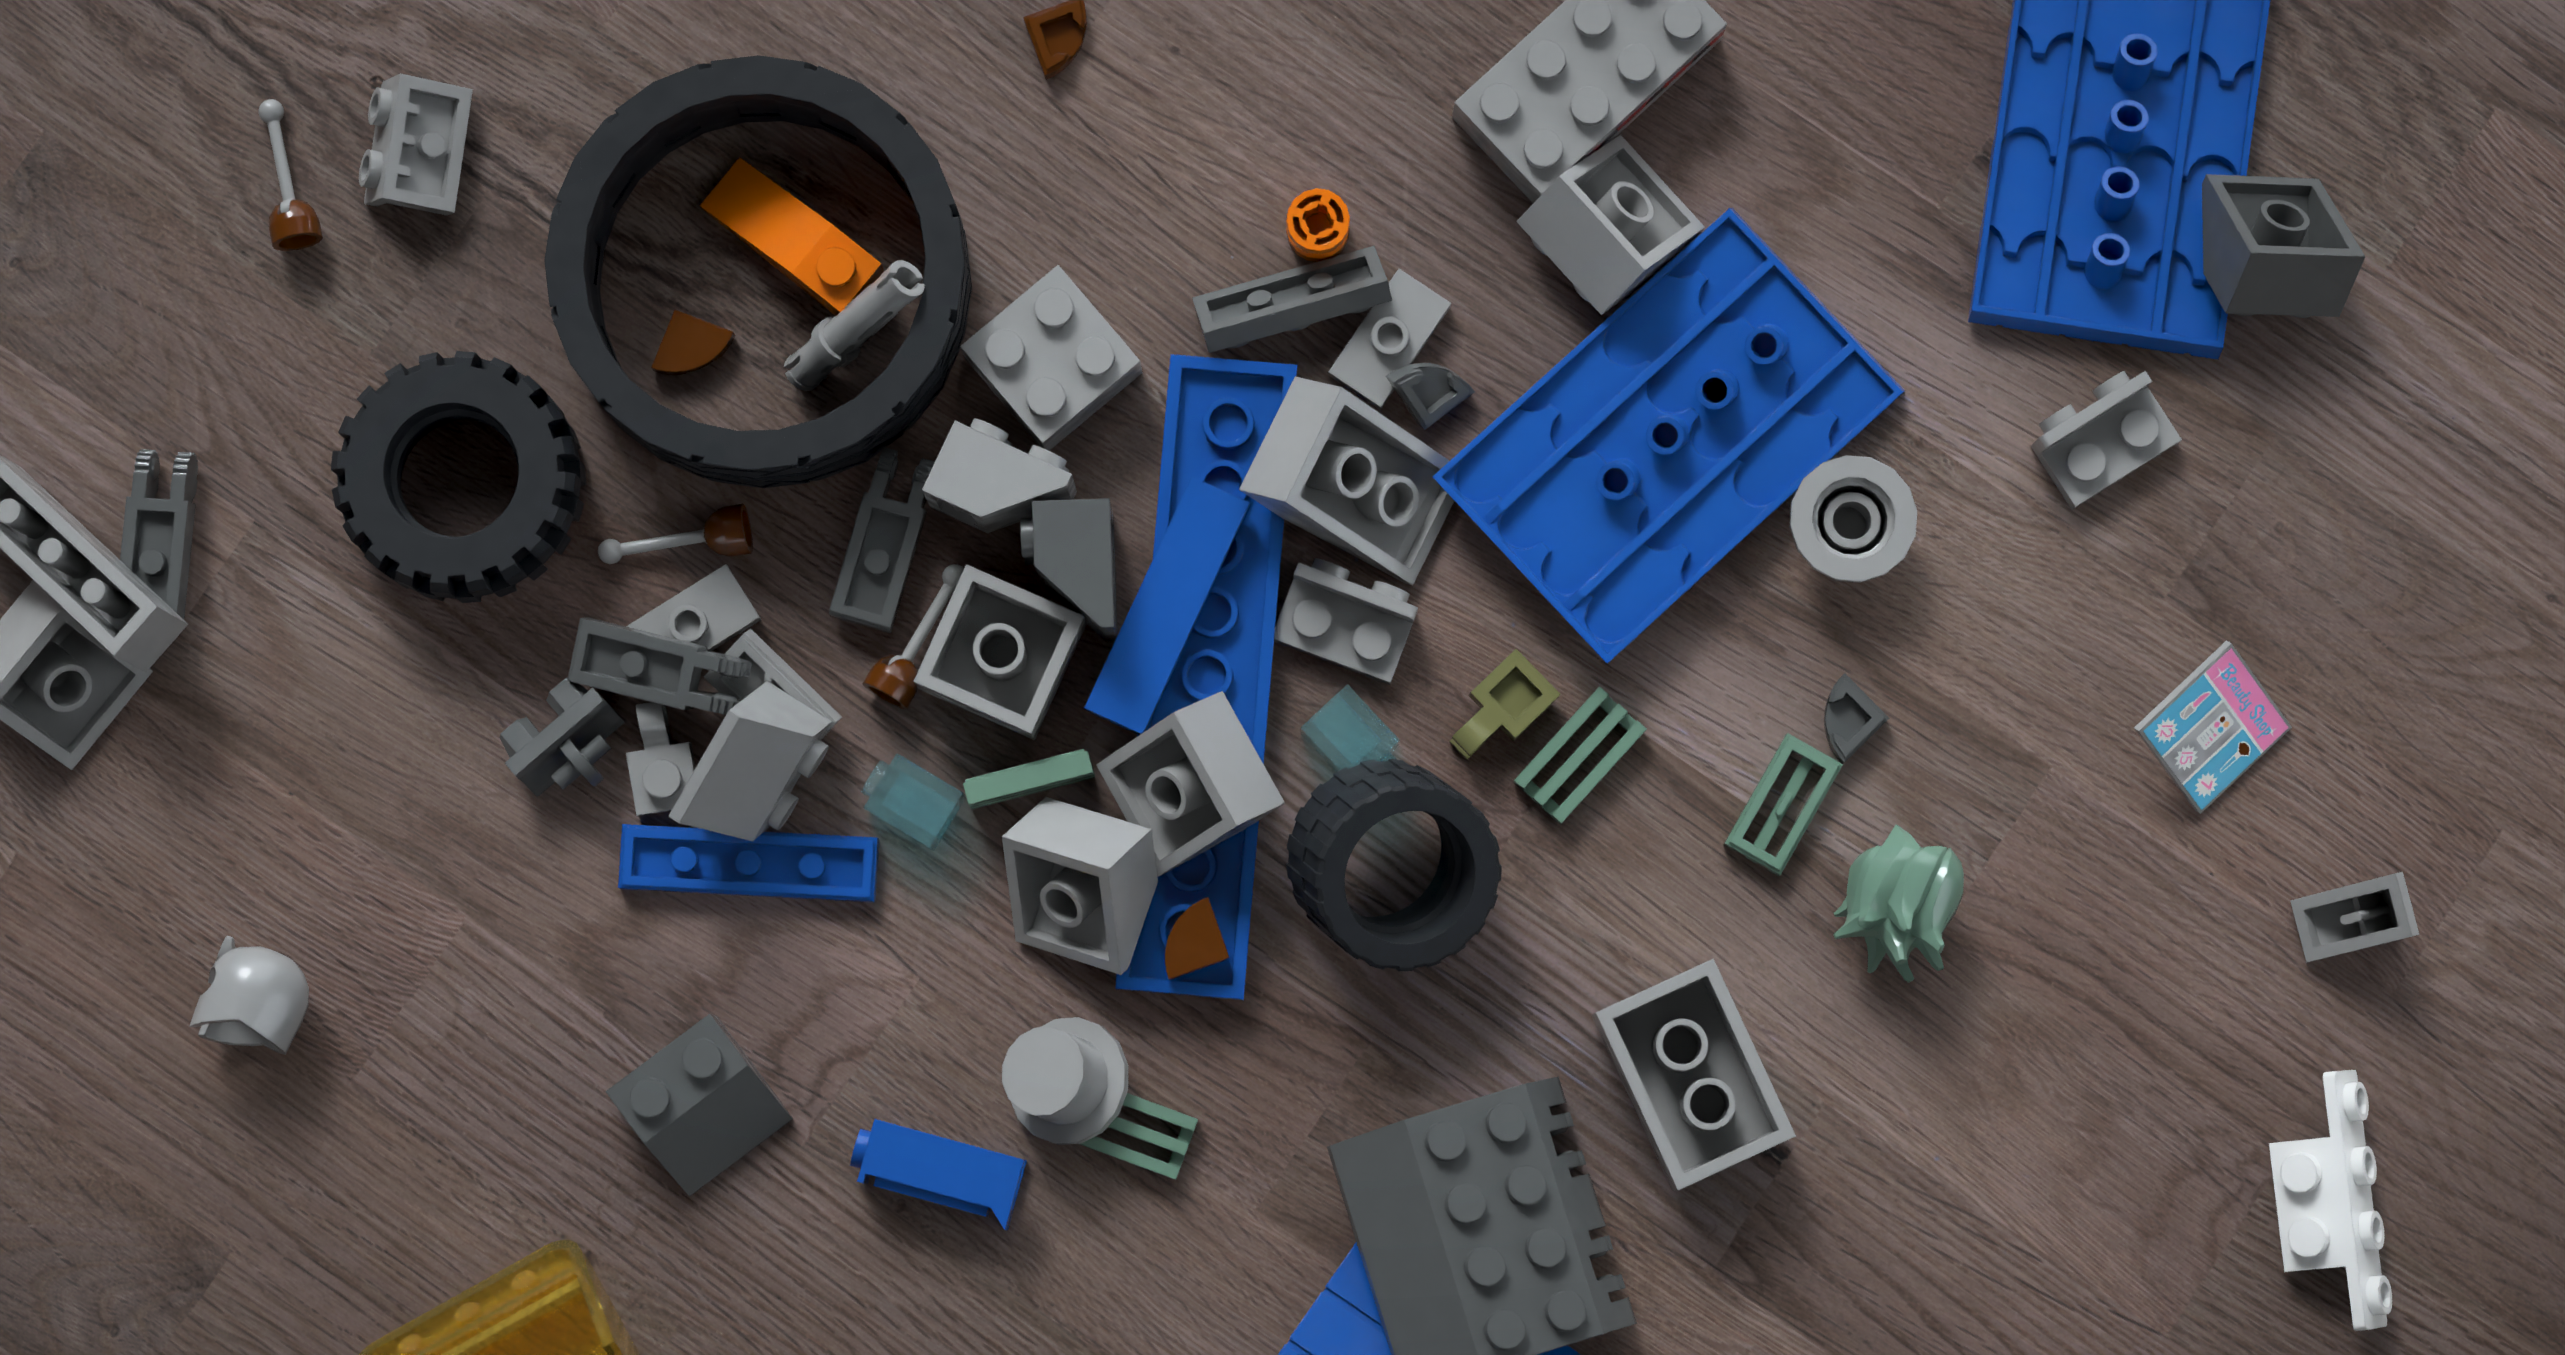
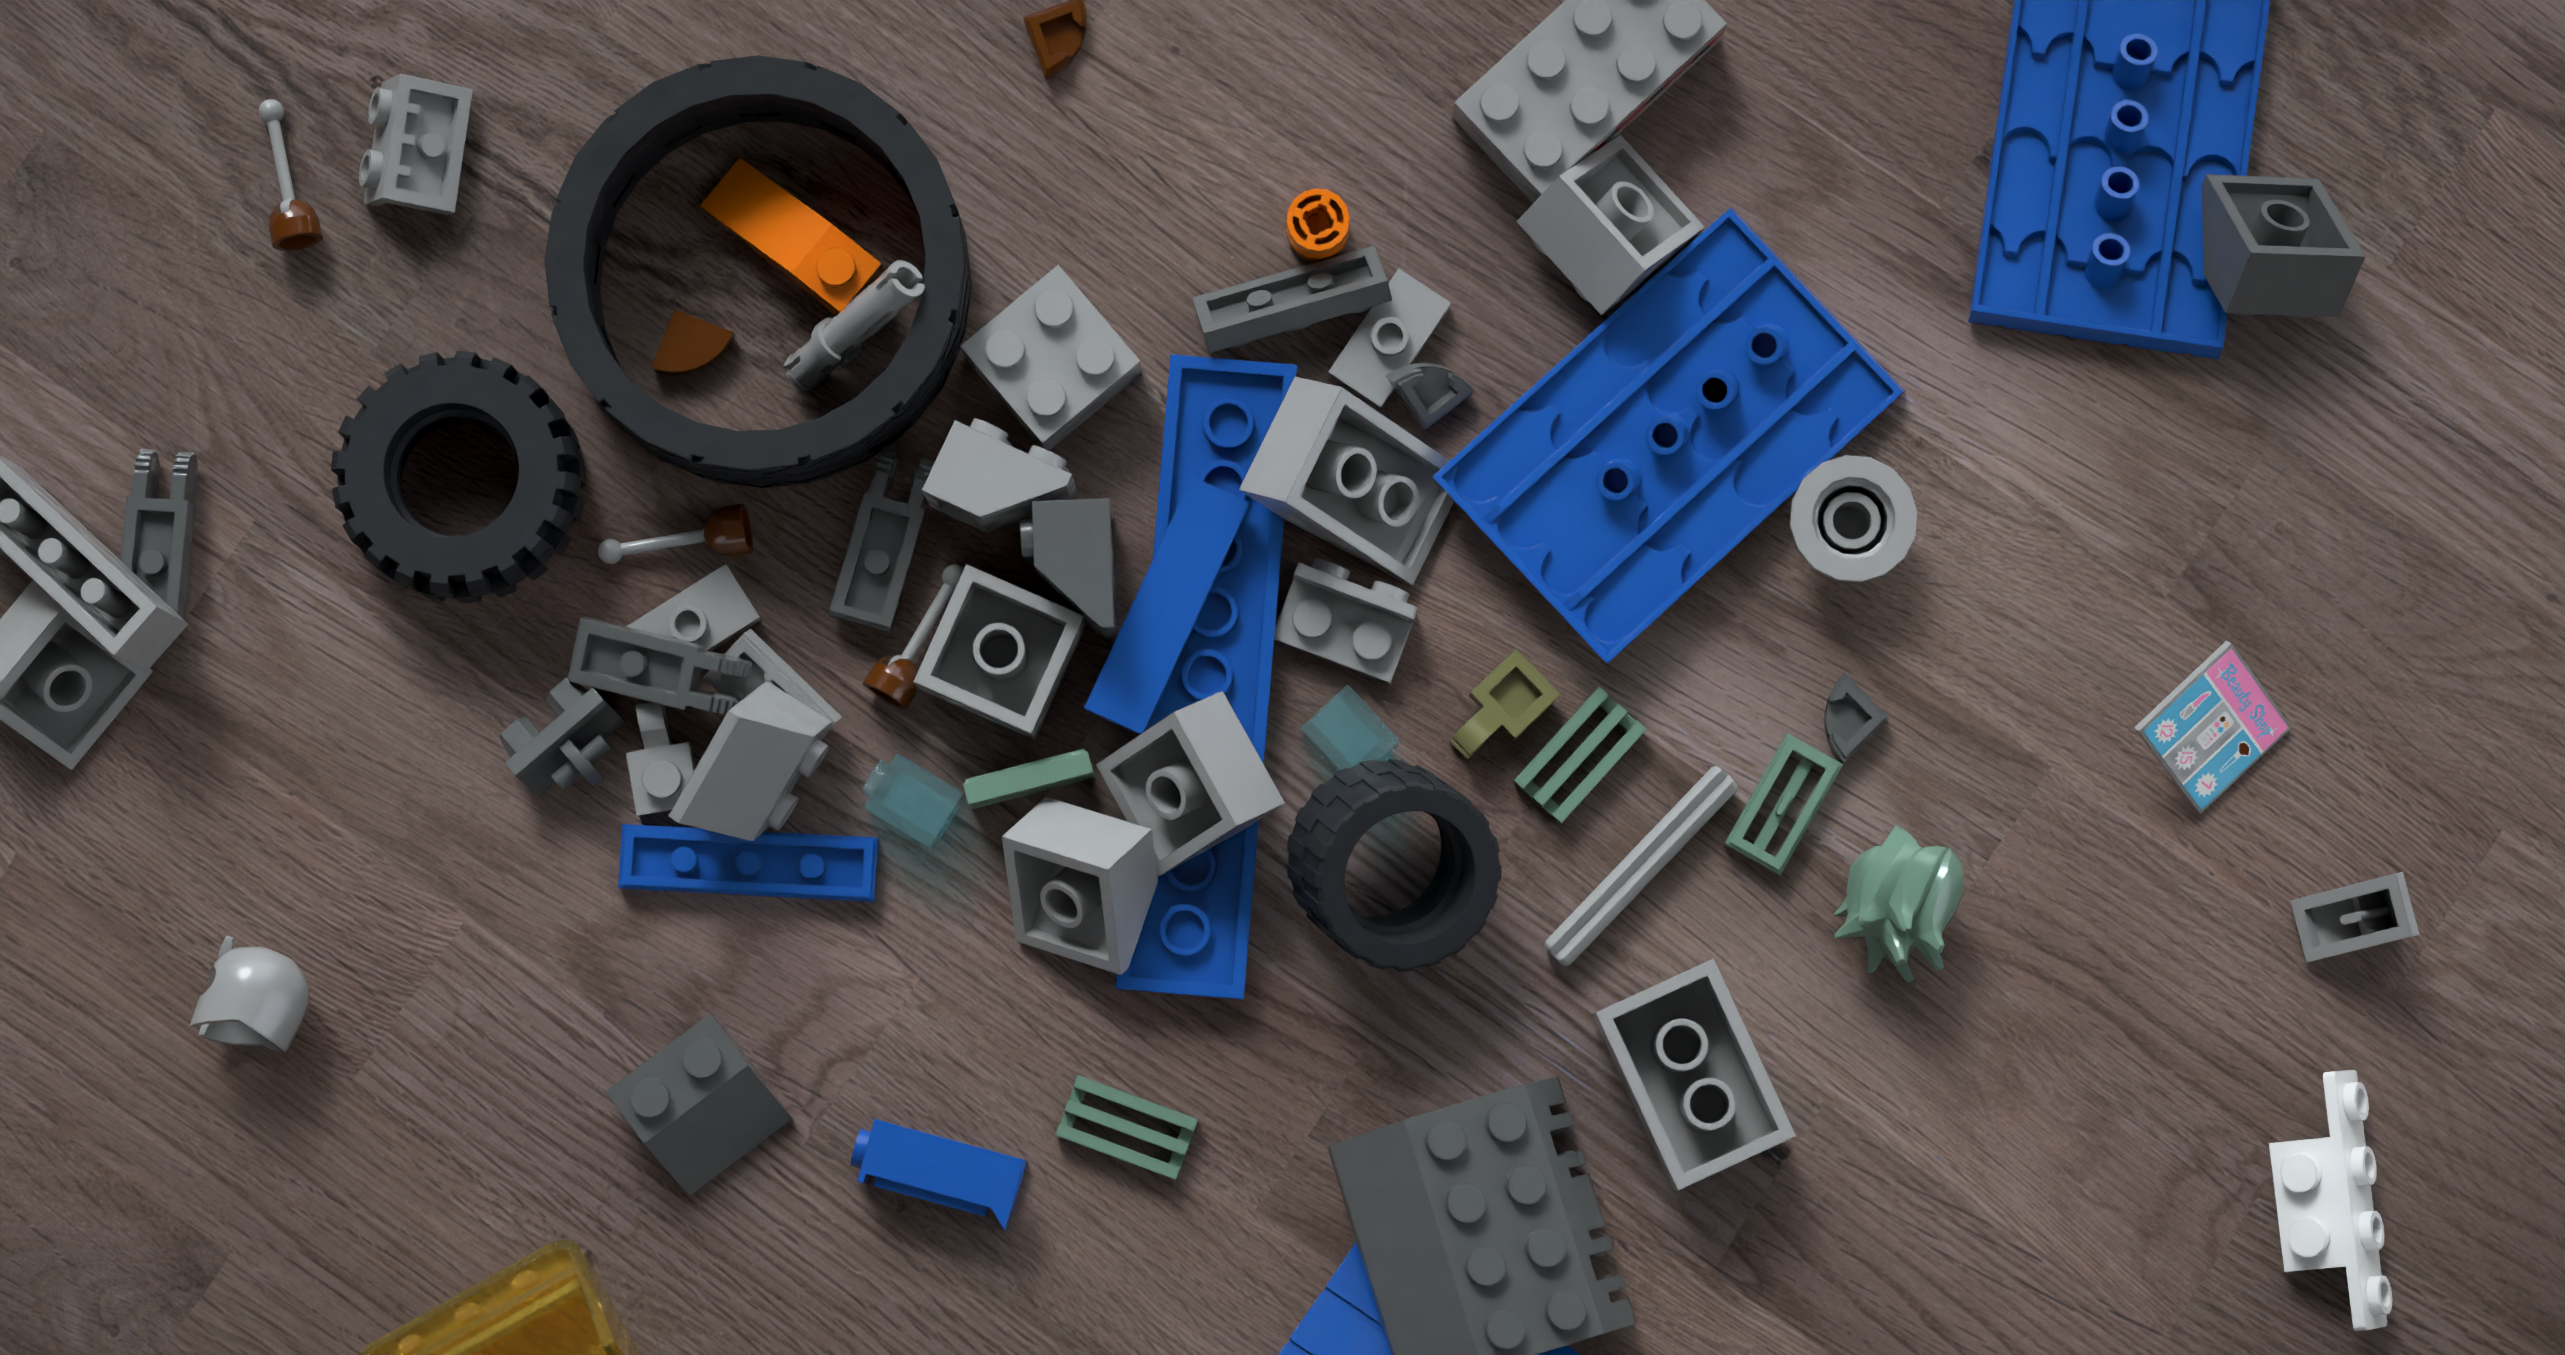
(1066, 1080): light grey piece -> none
(1194, 941): reddish brown tile -> none
(1640, 866): none -> light grey axle
(2106, 439): light grey bracket -> none

